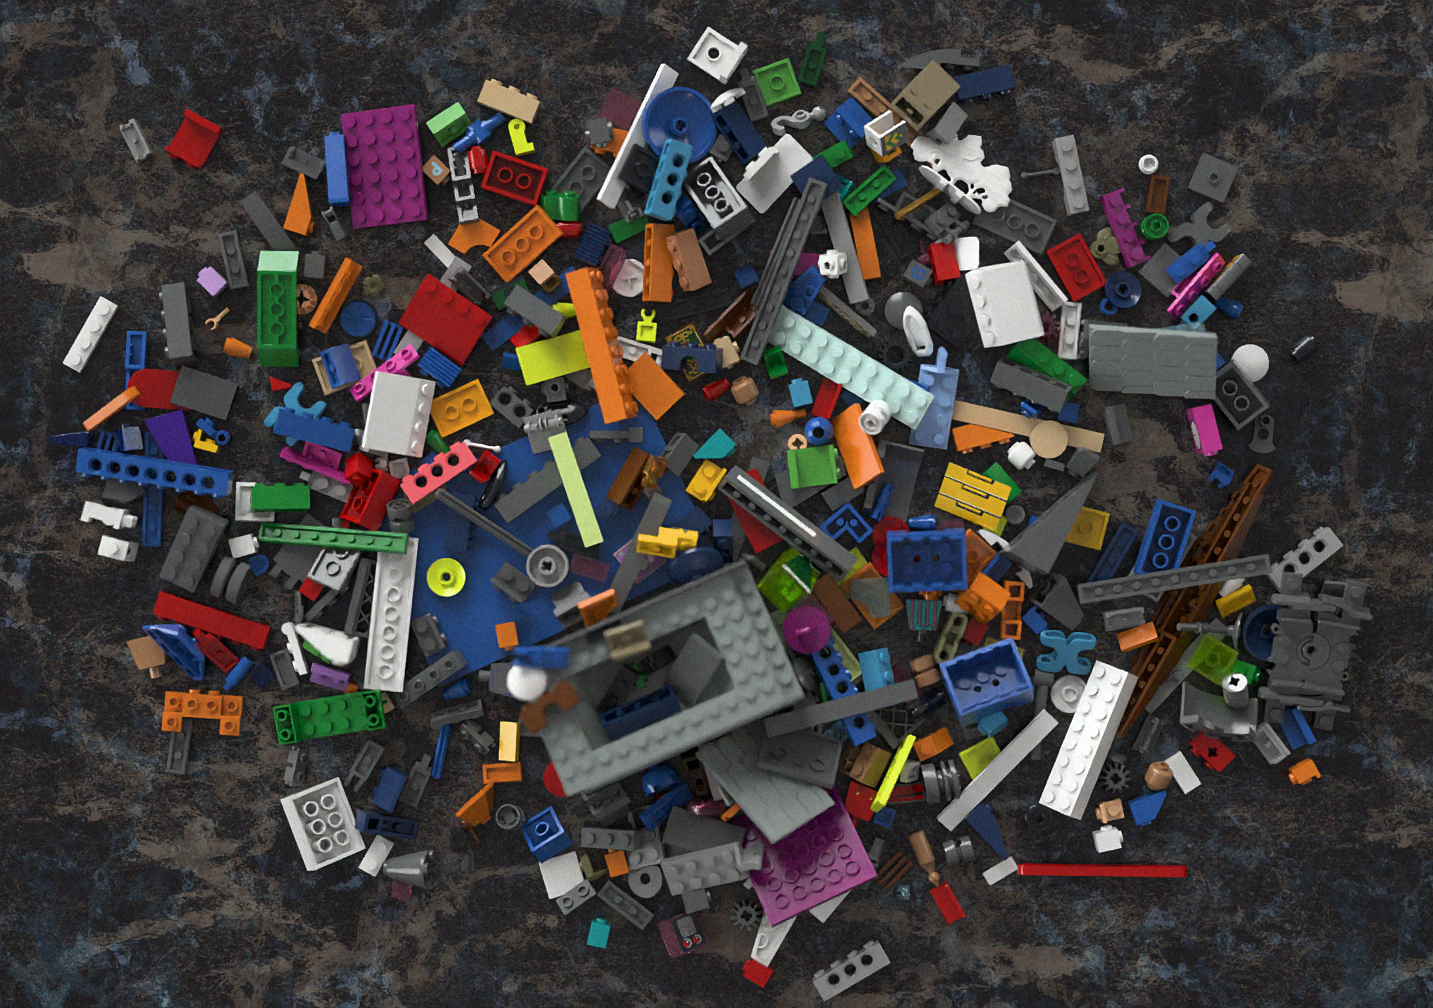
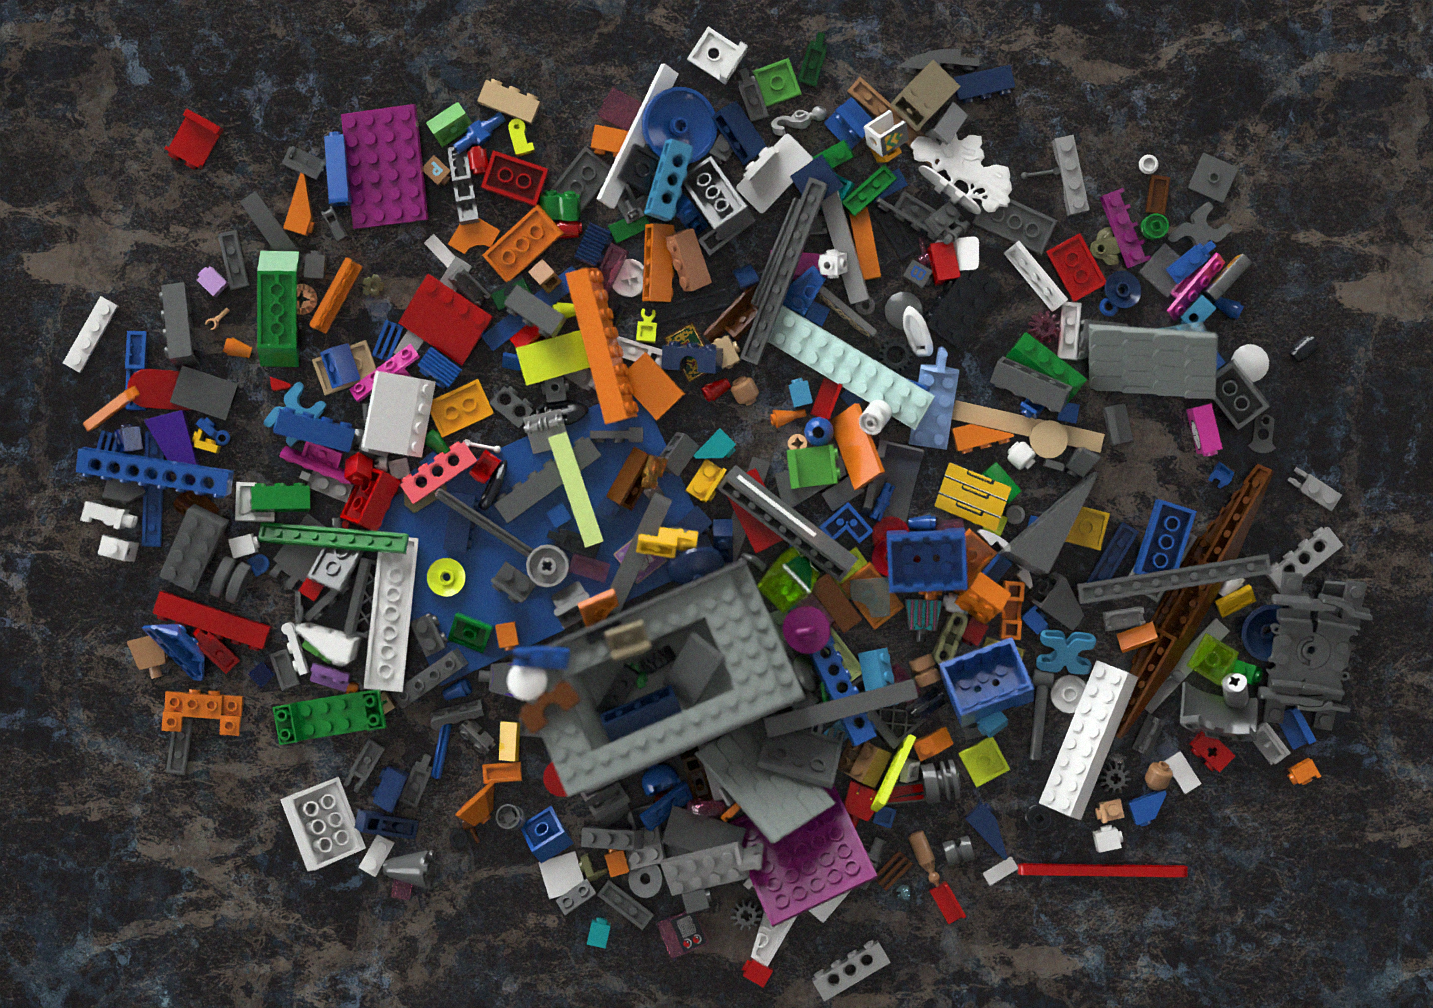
(78, 439): clear blue slope -> none
(136, 140): light grey hinge -> none
(238, 673): blue cylinder -> none
(298, 757): dark grey hinge -> none
(358, 319): blue wheel -> none
(400, 516): dark grey wheel -> none
(470, 632): none -> green slope
(599, 132): dark grey brick -> none
(726, 98): white dish -> none
(775, 362): green bracket -> none
(916, 204): pearl gold bar -> none
(997, 769): white tile -> none
(1004, 303): white slope -> none
(1203, 628): dark grey dish -> none
(1316, 490): none -> light grey hinge

